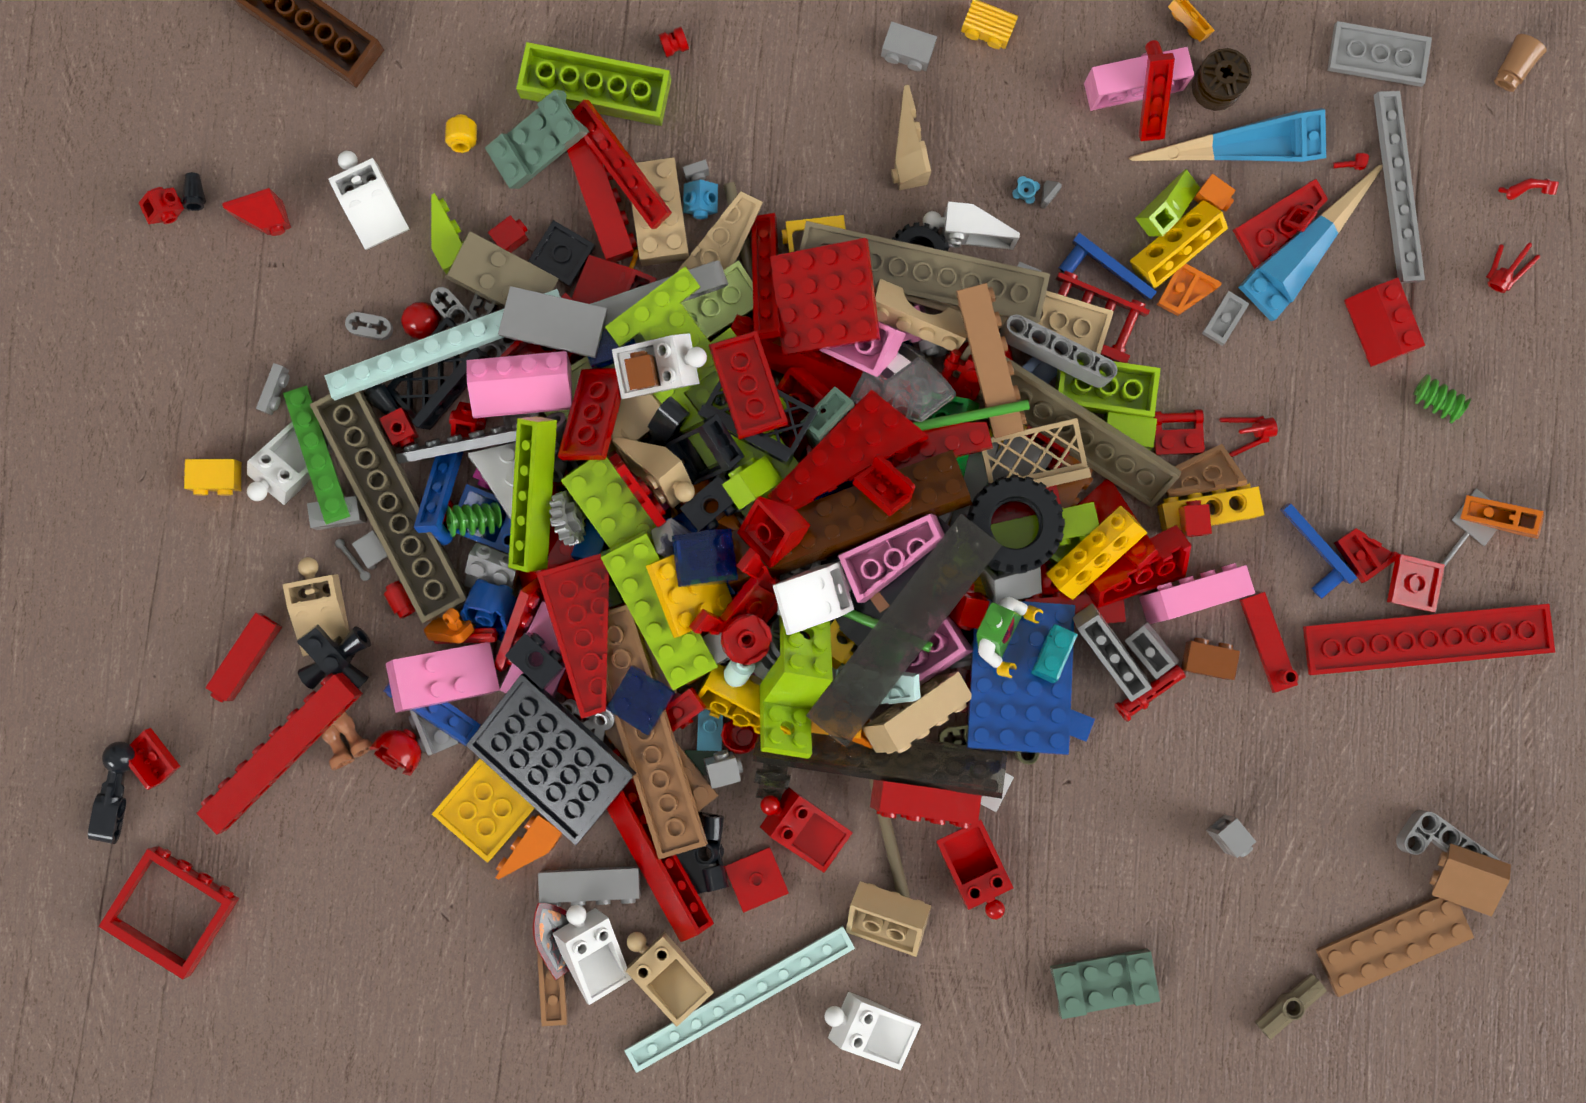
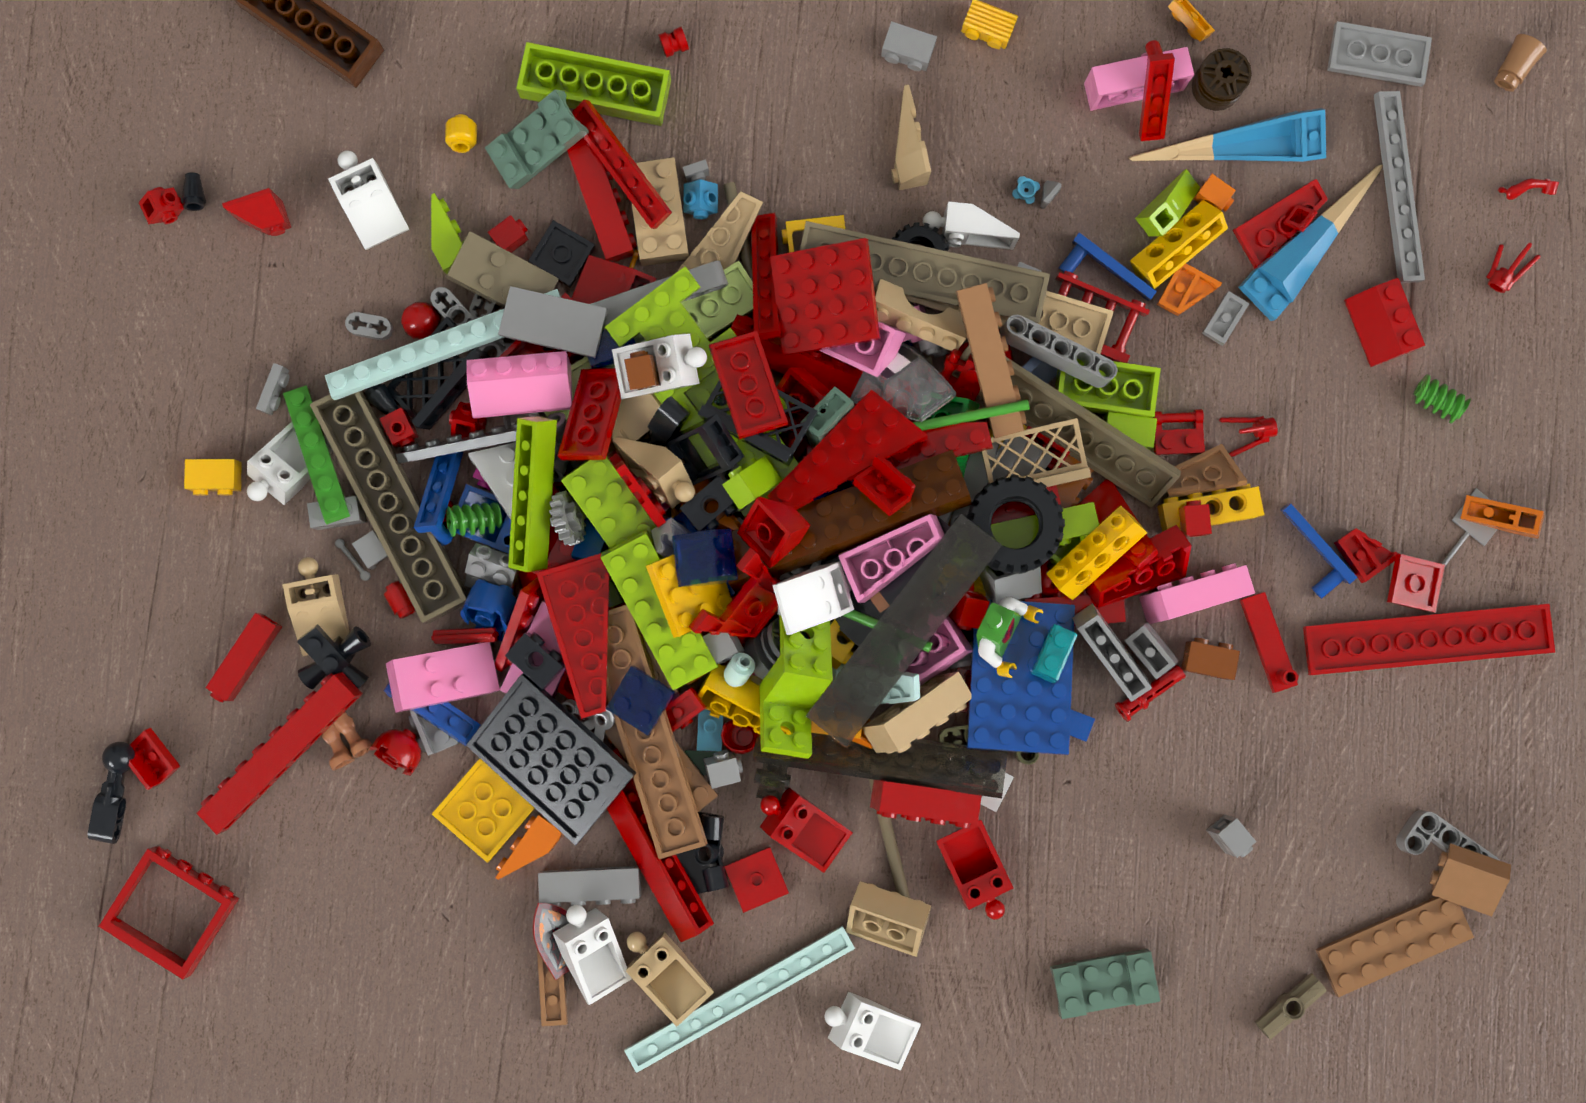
(449, 628): orange piece -> none
(755, 647): red plate -> none
(1359, 163): red hand -> none

